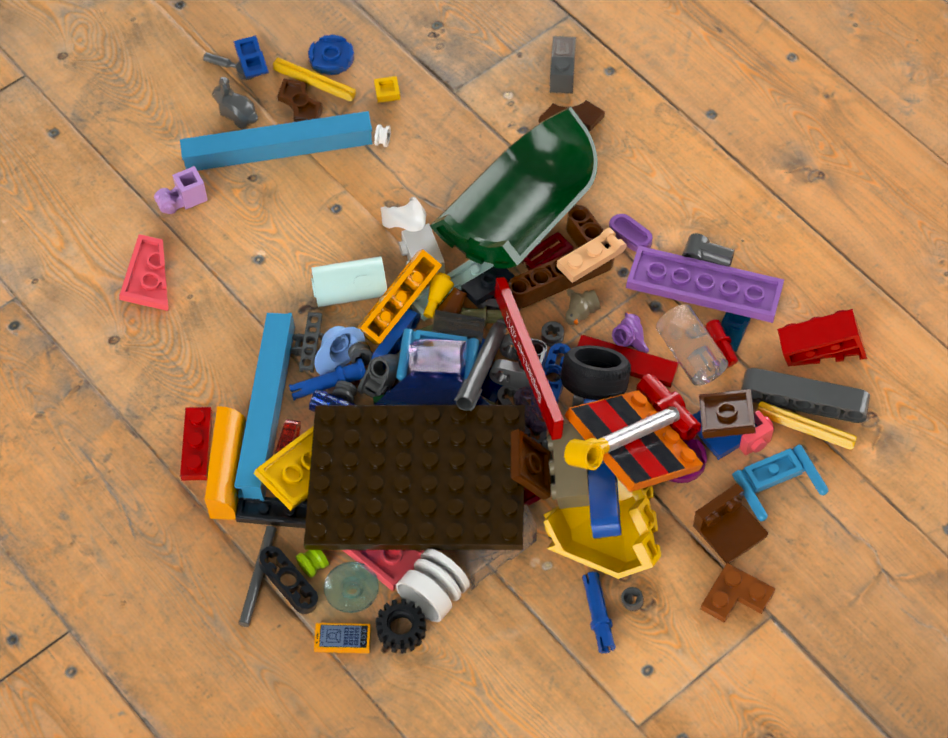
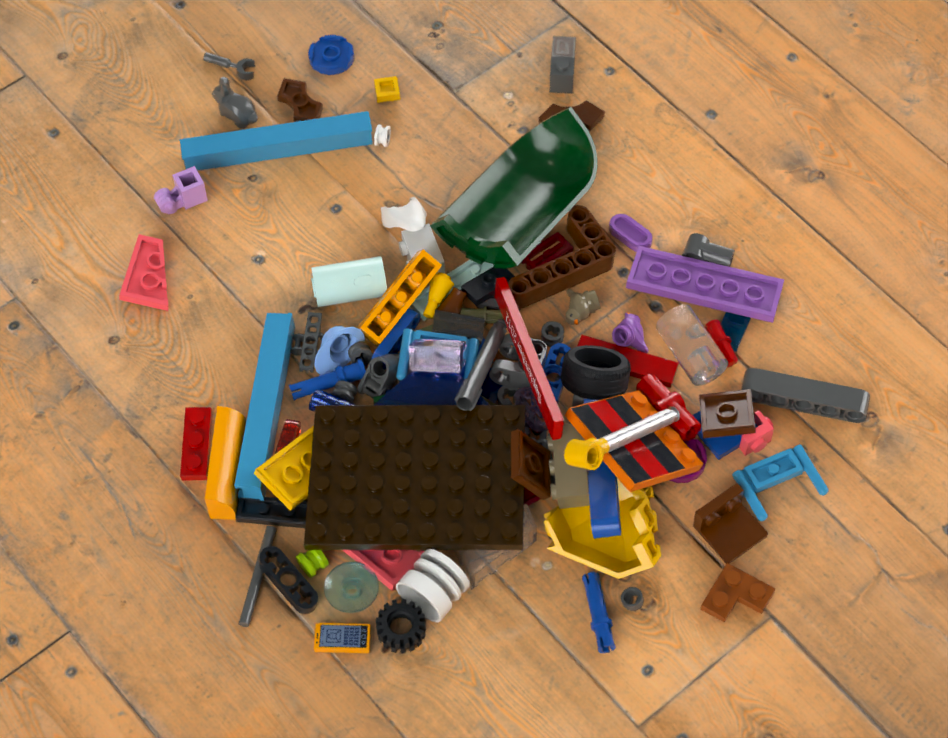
(250, 57): blue slope -> none
(314, 79): yellow axle -> none
(591, 255): light nougat plate -> none
(807, 425): yellow axle -> none
(822, 338): red wedge -> none

